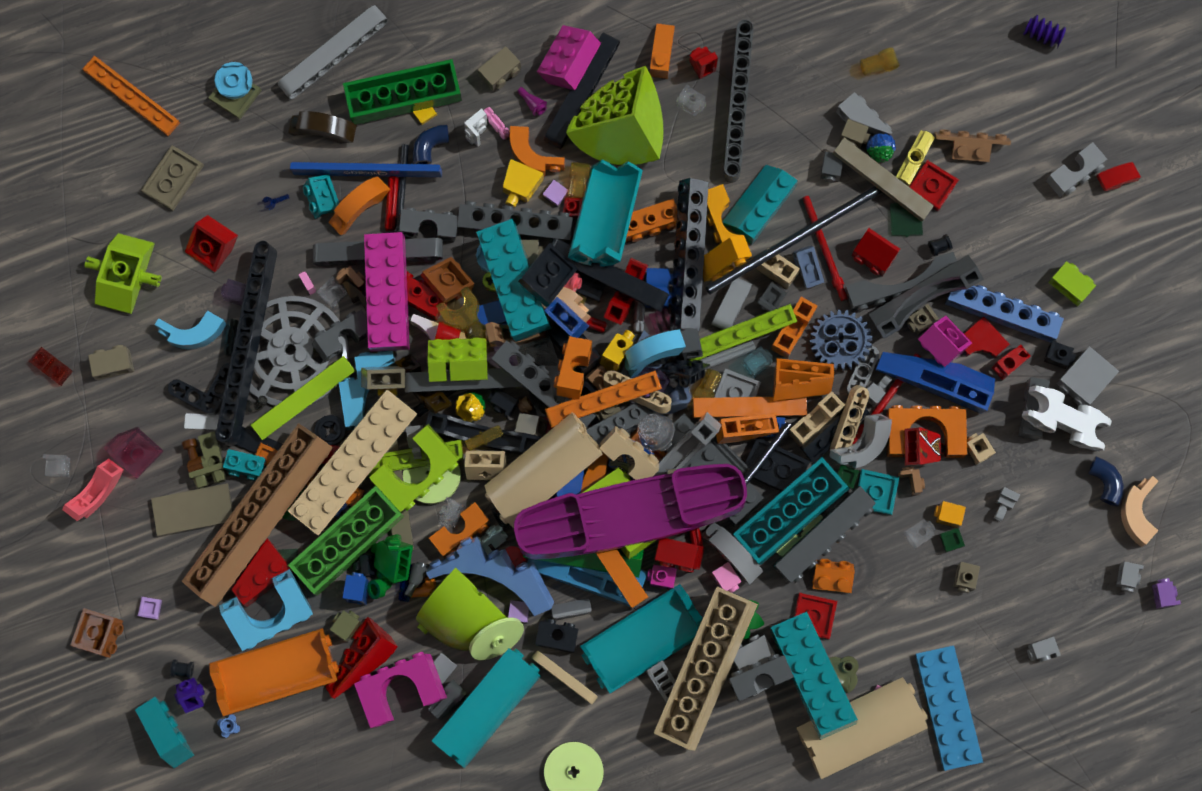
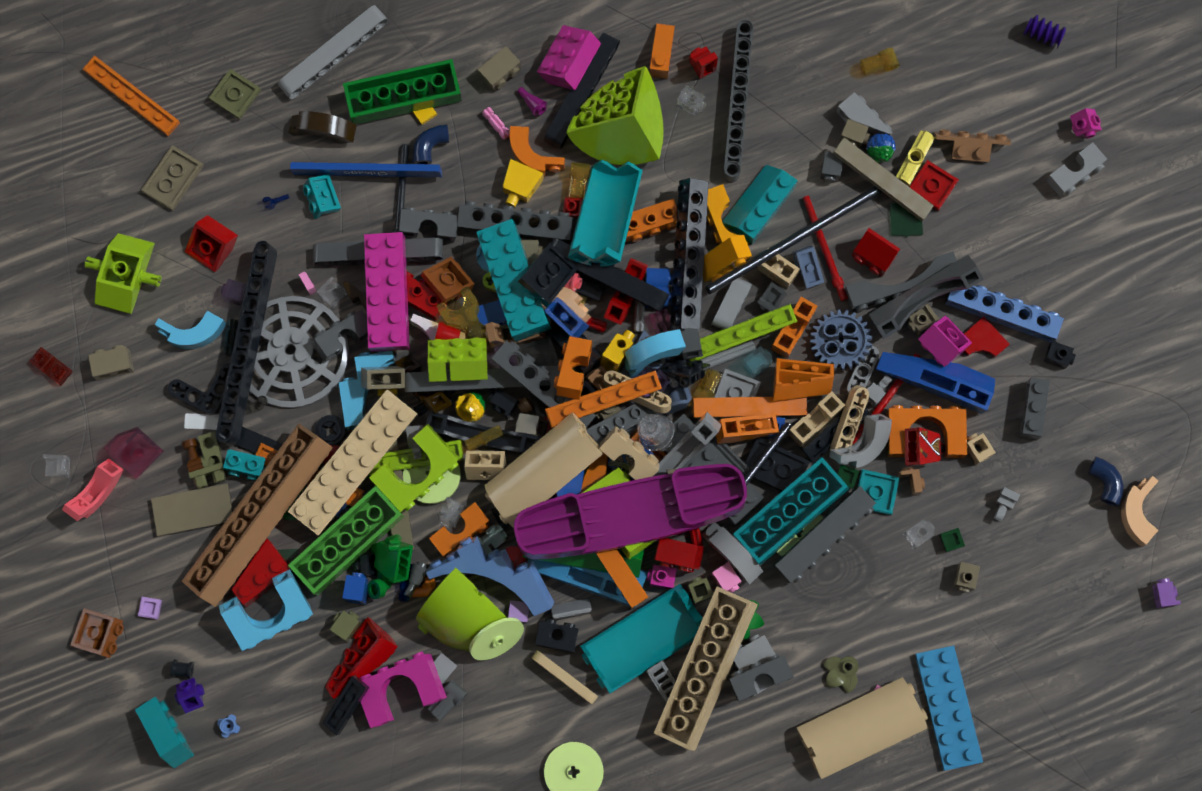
(233, 80): medium azure tile -> none
(273, 672): orange cylinder -> none
(302, 397): lime tile -> none
(345, 705): none -> black tile
(356, 202): orange arch -> none
(356, 278): medium nougat bracket -> none
(391, 203): red axle -> none
(475, 126): white bracket -> none
(487, 707): teal cylinder -> none
(555, 193): lavender tile -> none
(699, 590): none -> olive brick
(814, 675): teal brick -> none
(820, 612): red tile -> none
(833, 576): orange bracket -> none
(940, 245): black bush -> none
(949, 514): light orange brick -> none
(1011, 362): red leg -> none
(1043, 649): light grey brick -> none
(1072, 283): lime brick -> none
(1078, 423): white piece -> none
(1086, 123): none -> dark pink brick
(1087, 377): light grey brick -> none
(1118, 175): red slope -> none
(1128, 576): light grey brick -> none

